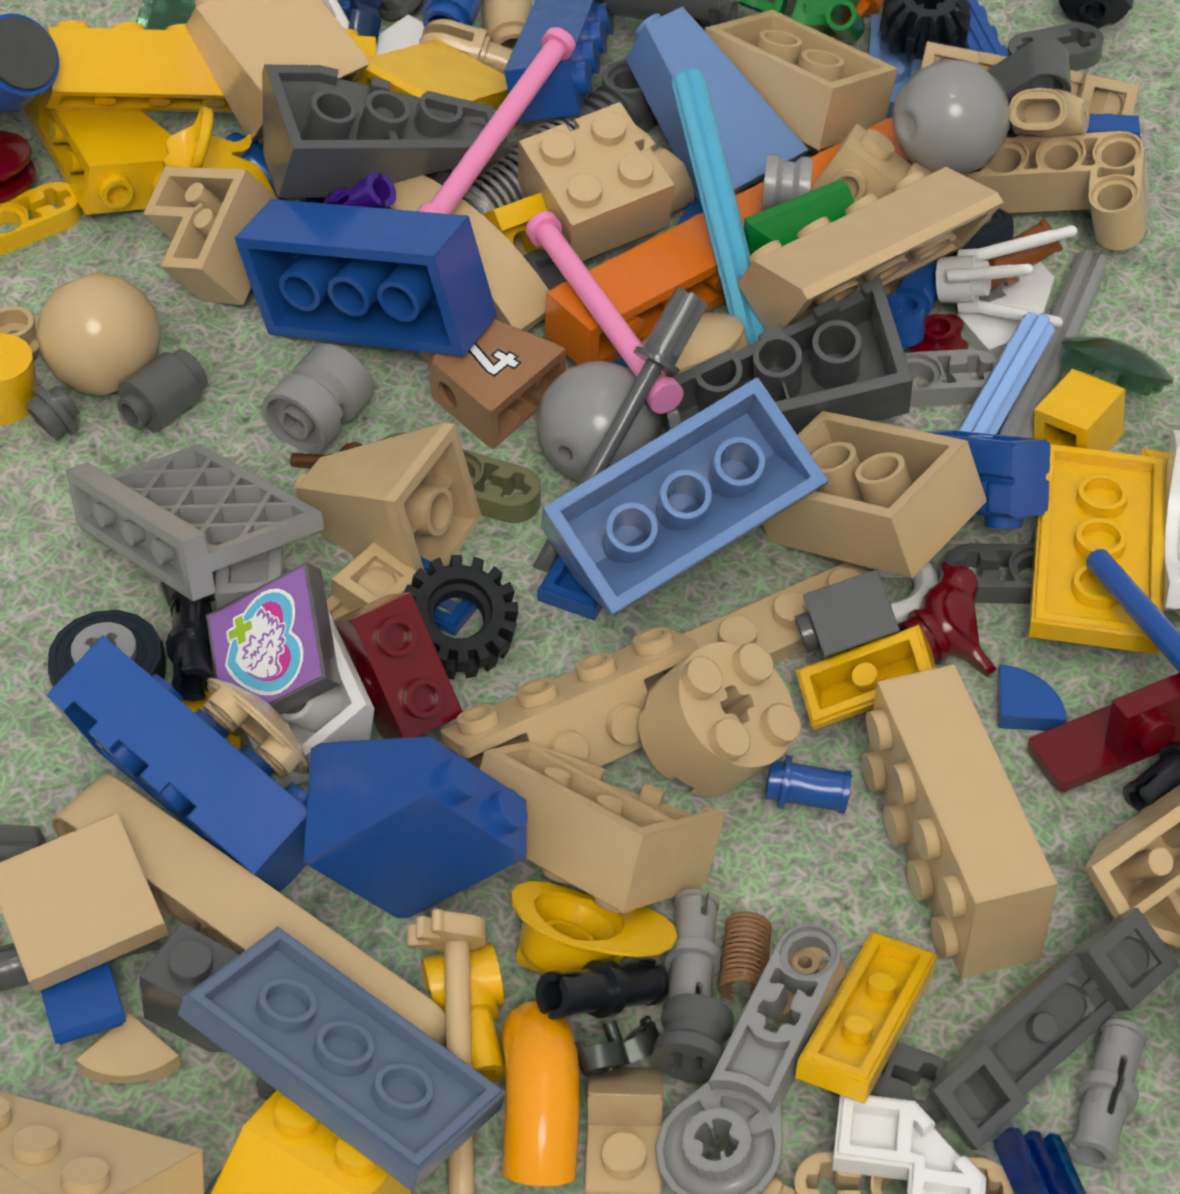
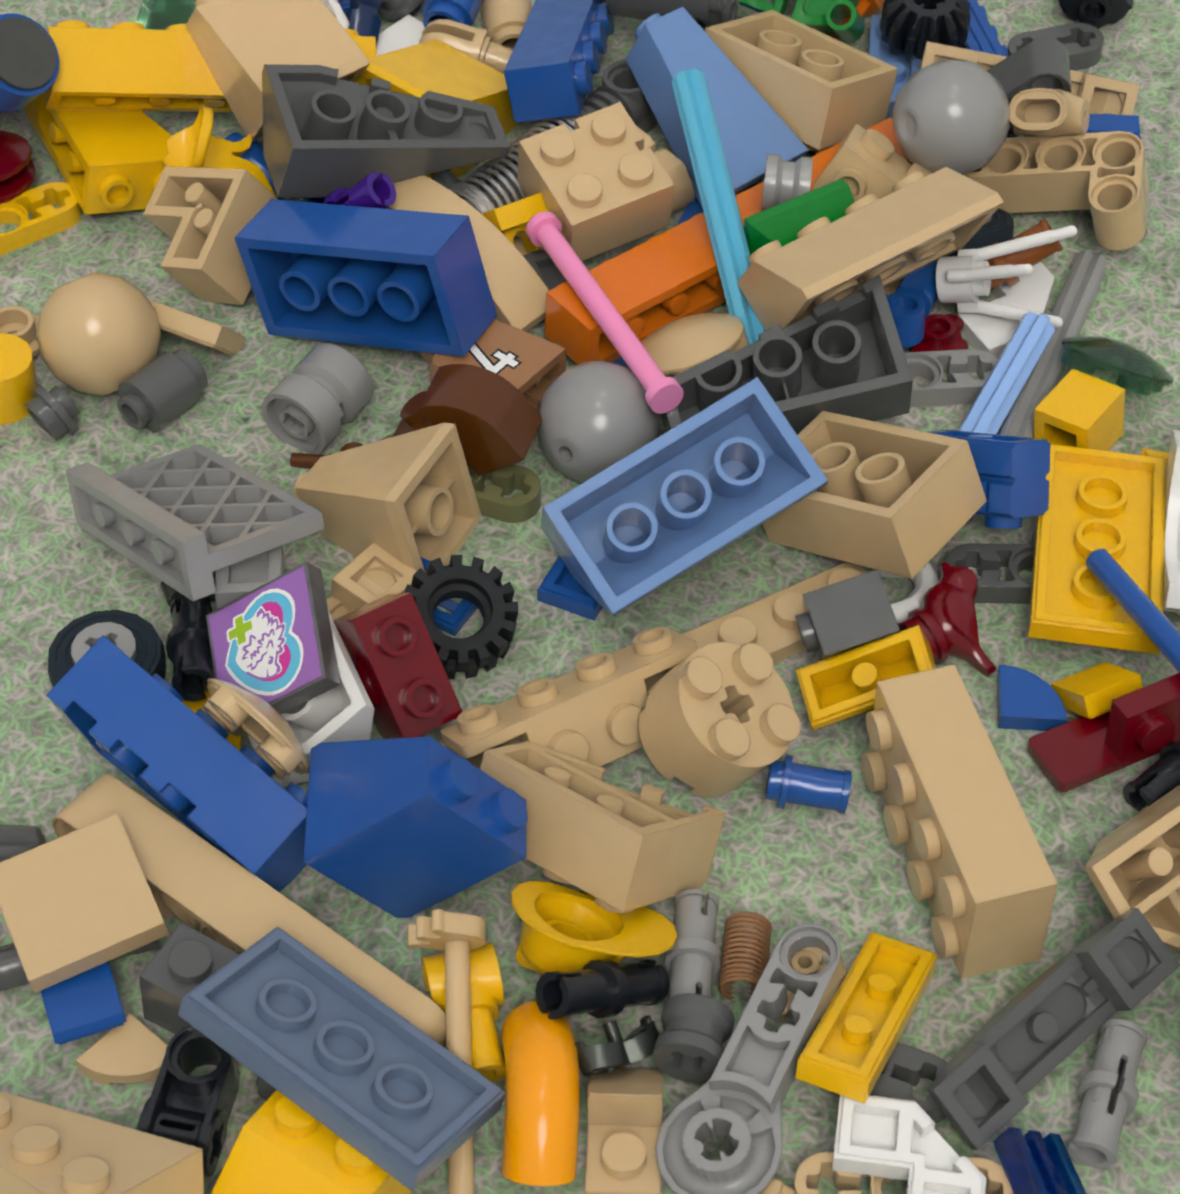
(193, 1107): none -> black piece
(198, 330): none -> tan tile
(488, 411): none -> reddish brown brick
(556, 46): bright pink bar -> none
(661, 354): dark grey piece -> none
(1093, 689): none -> yellow tile

